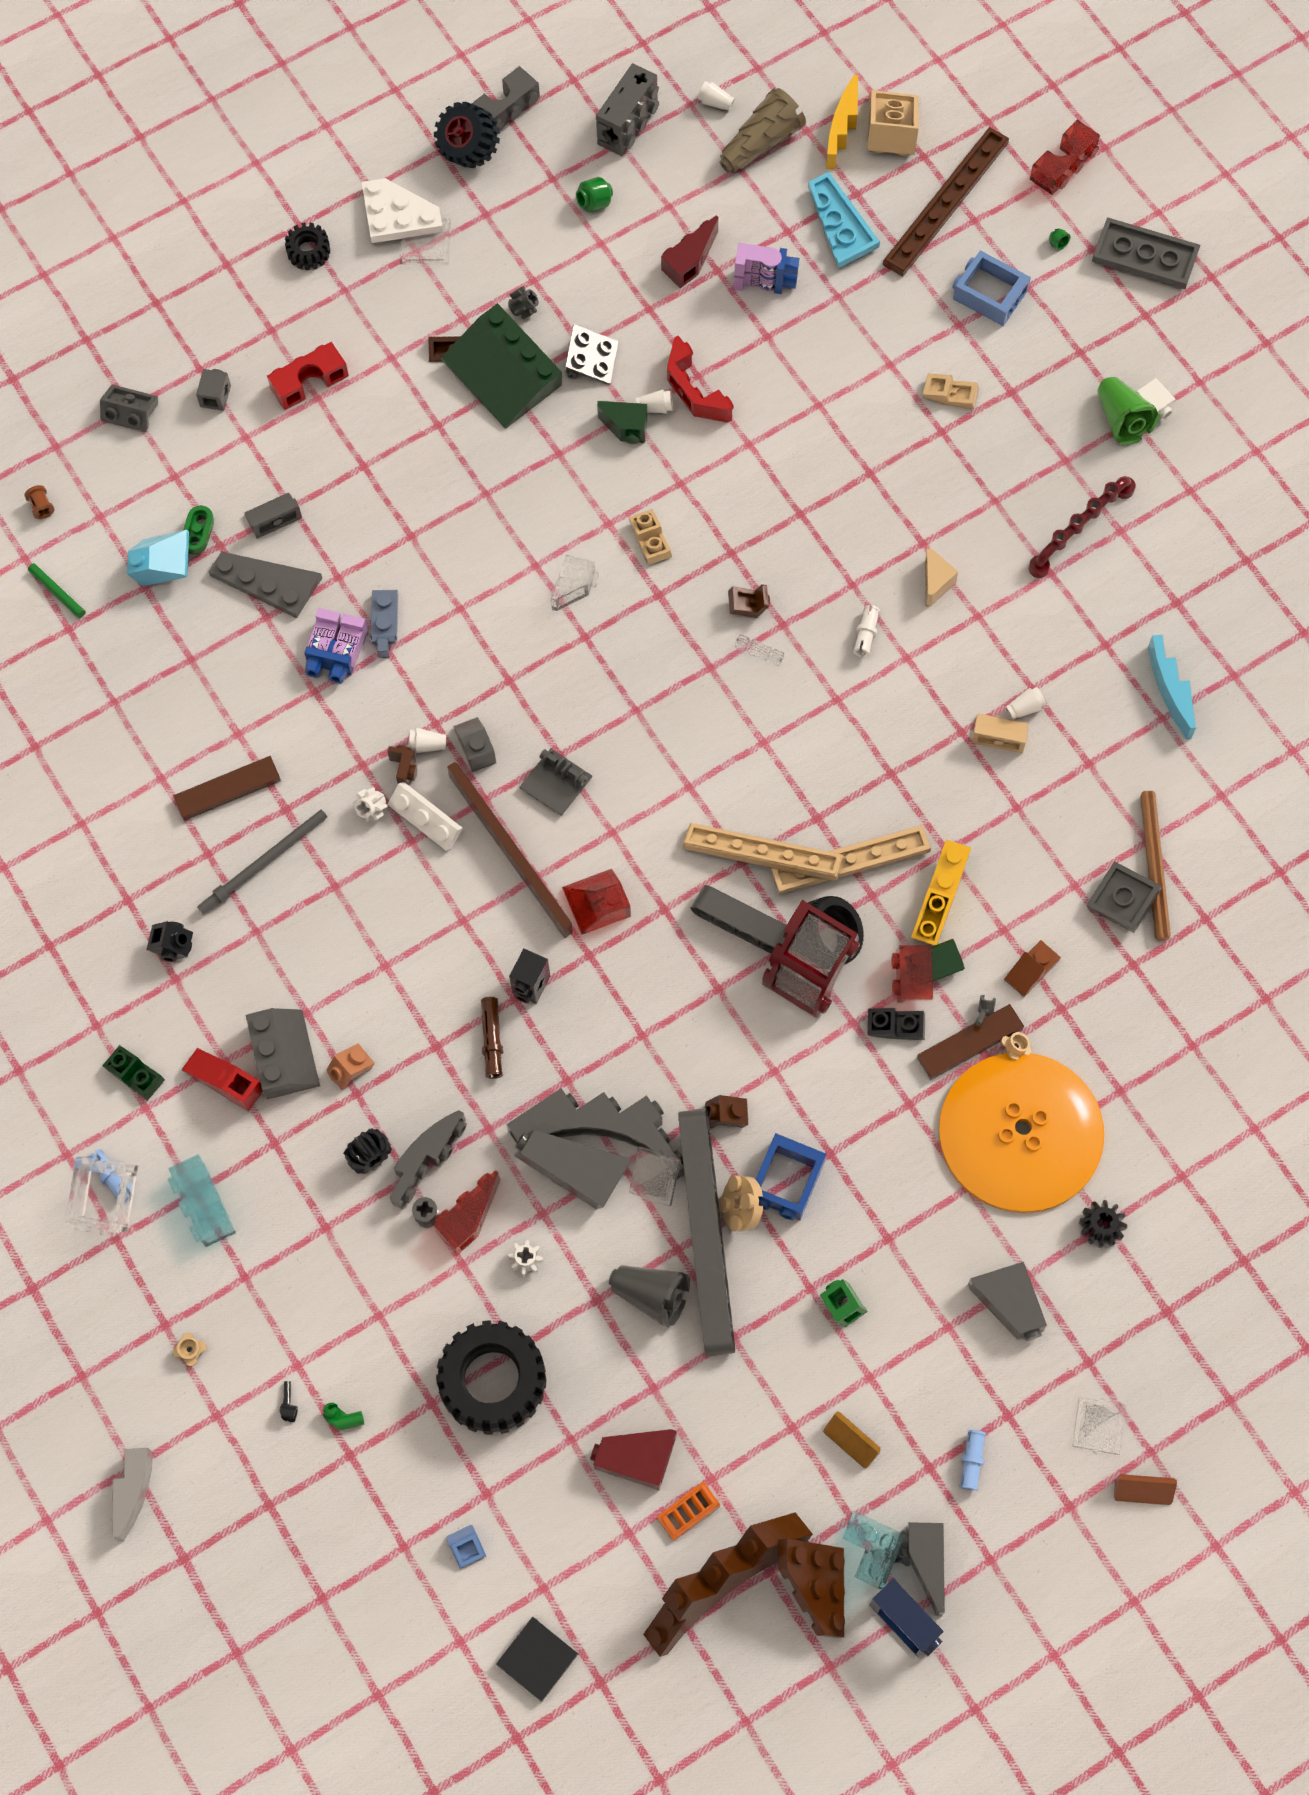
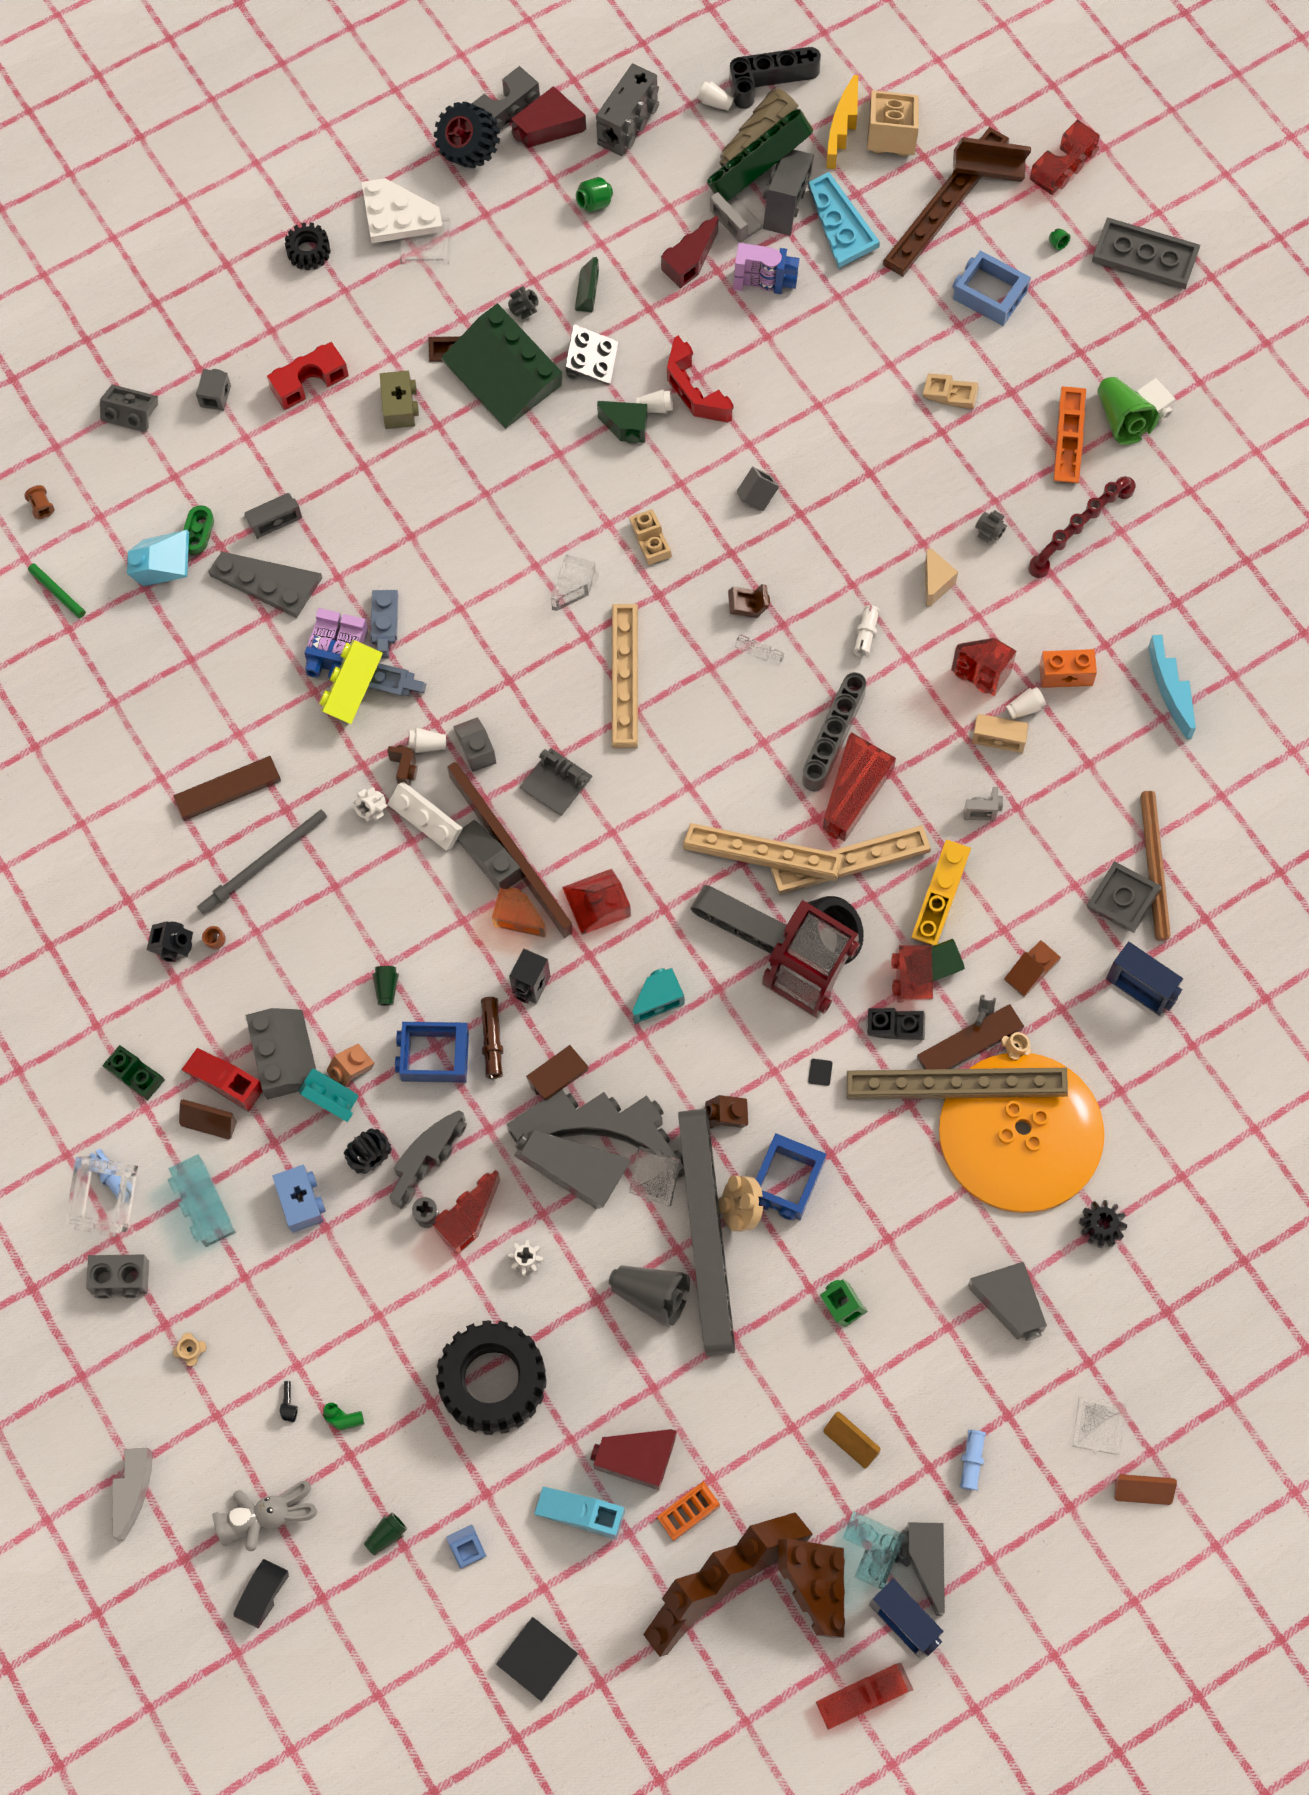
(119, 1268): none -> dark grey brick
(206, 1119): none -> reddish brown slope
(210, 937): none -> dark orange hinge
(259, 1593): none -> black slope
(267, 1513): none -> light grey animal
(297, 1214): none -> medium blue brick
(328, 1094): none -> teal bracket
(350, 681): none -> neon yellow brick
(385, 984): none -> dark green cone
(385, 1533): none -> dark green cone
(395, 681): none -> sand blue hinge
(397, 399): none -> olive brick
(433, 1029): none -> blue window
(489, 856): none -> dark grey slope
(517, 913): none -> clear orange slope
(548, 119): none -> dark red slope
(557, 1073): none -> reddish brown panel
(581, 1512): none -> medium azure slope
(587, 286): none -> slope
(624, 675): none -> tan tile
(659, 994): none -> teal slope
(734, 217): none -> light grey panel
(757, 488): none -> dark grey panel
(760, 155): none -> dark green beam
(771, 69): none -> black beam
(785, 190): none -> dark grey wedge
(820, 1072): none -> black sticker
(833, 742): none -> dark grey beam
(858, 781): none -> clear red slope
(864, 1695): none -> clear red slope
(957, 1083): none -> dark tan tile
(982, 809): none -> light grey bracket
(984, 663): none -> clear red slope
(990, 159): none -> reddish brown panel
(990, 526): none -> dark grey gear
(1067, 668): none -> orange brick
(1069, 435): none -> orange slope
(1145, 979): none -> dark blue window

